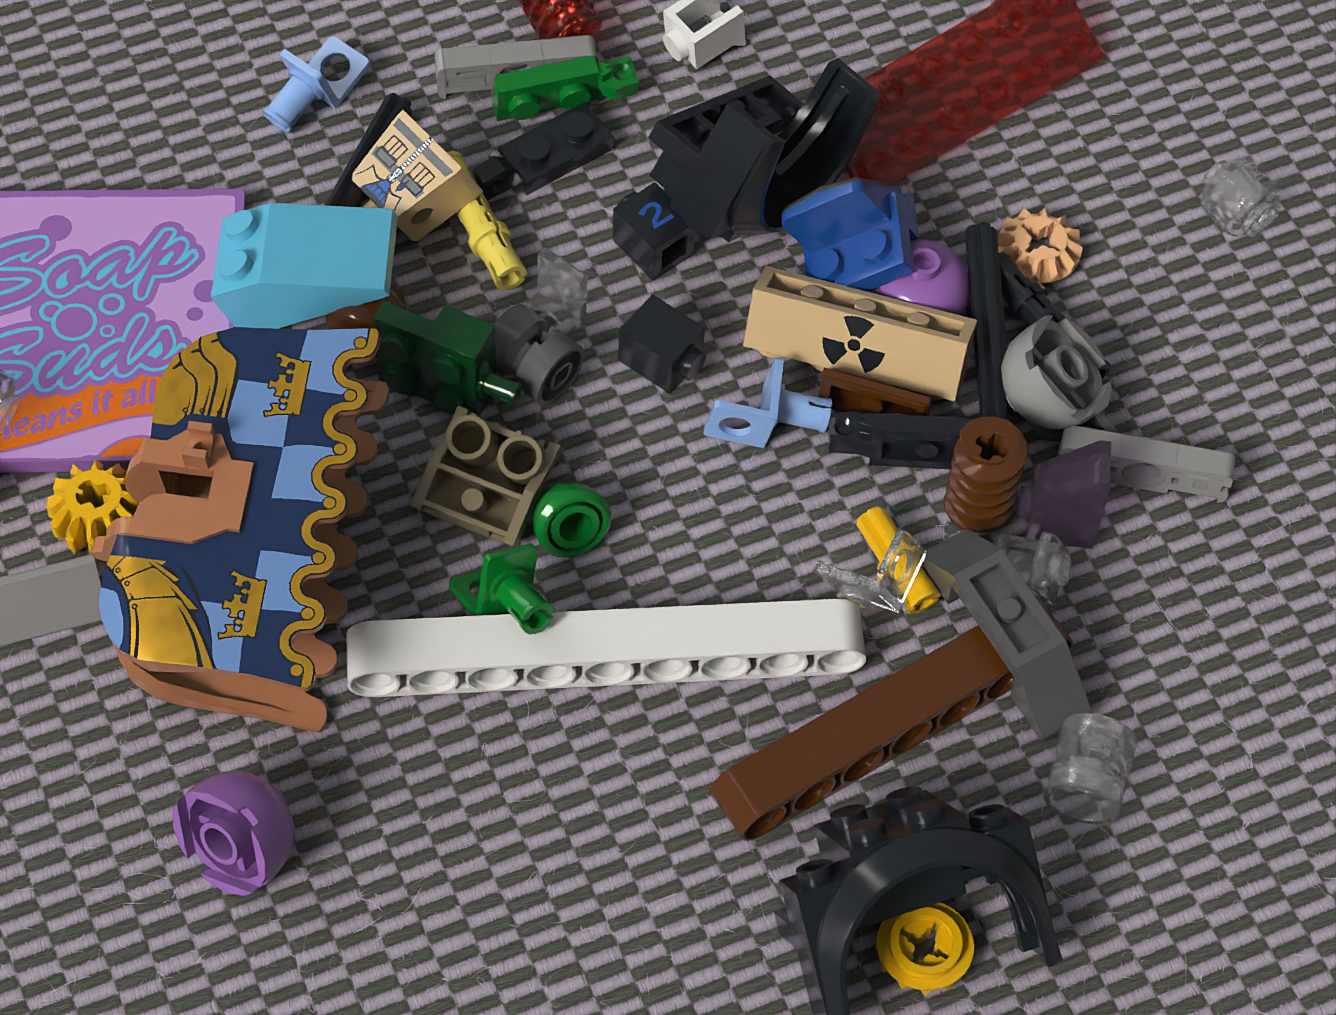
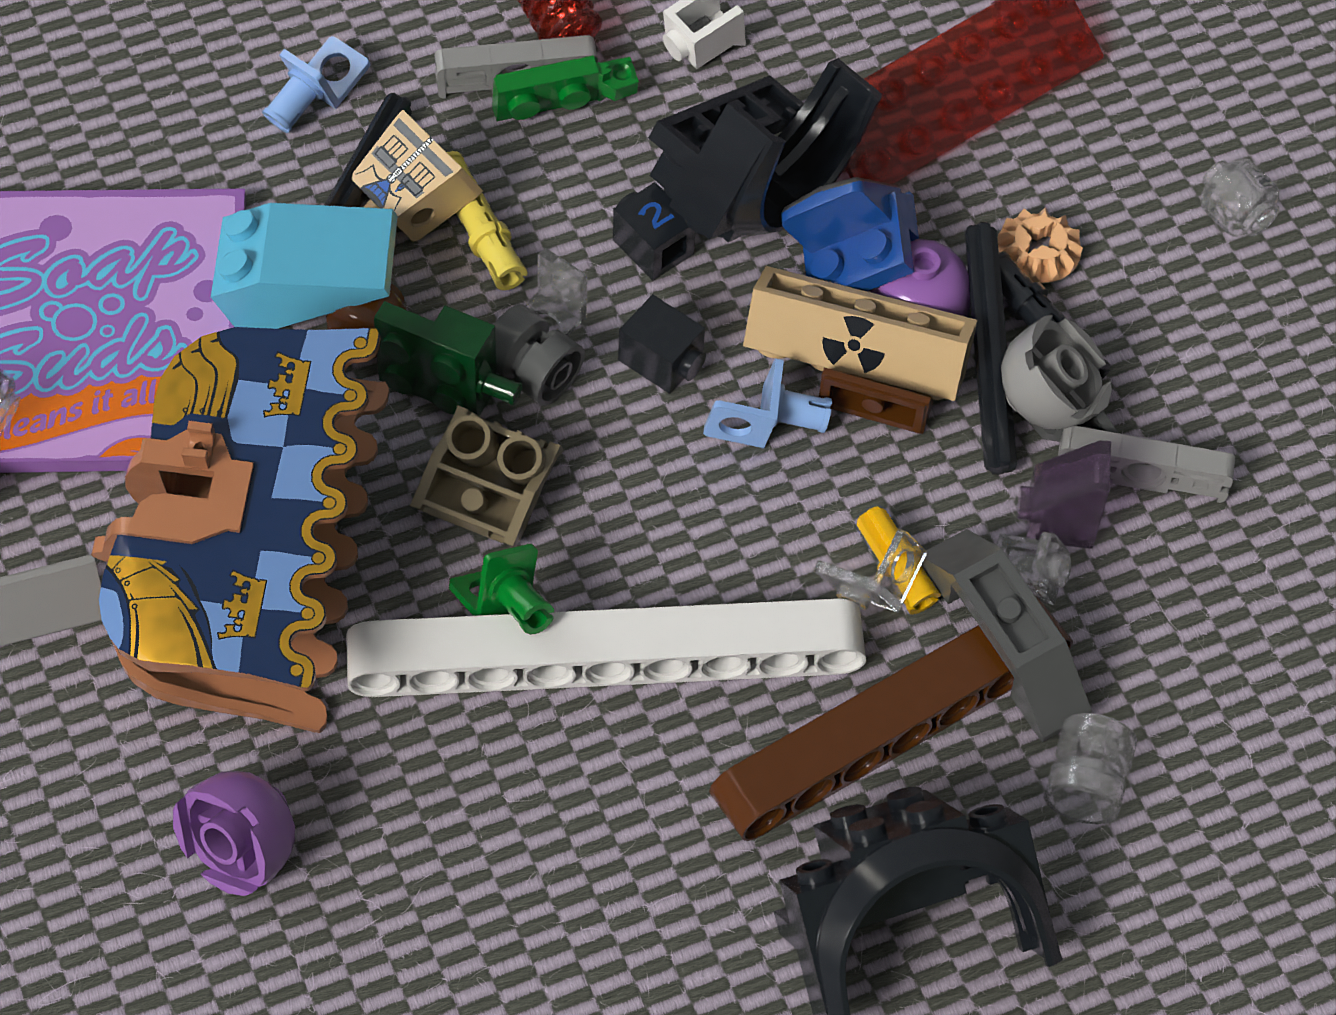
(88, 504): yellow gear -> none
(545, 153): black hinge -> none
(571, 519): green brick -> none
(896, 438): black hinge -> none
(952, 944): yellow gear -> none
(985, 474): reddish brown piece -> none

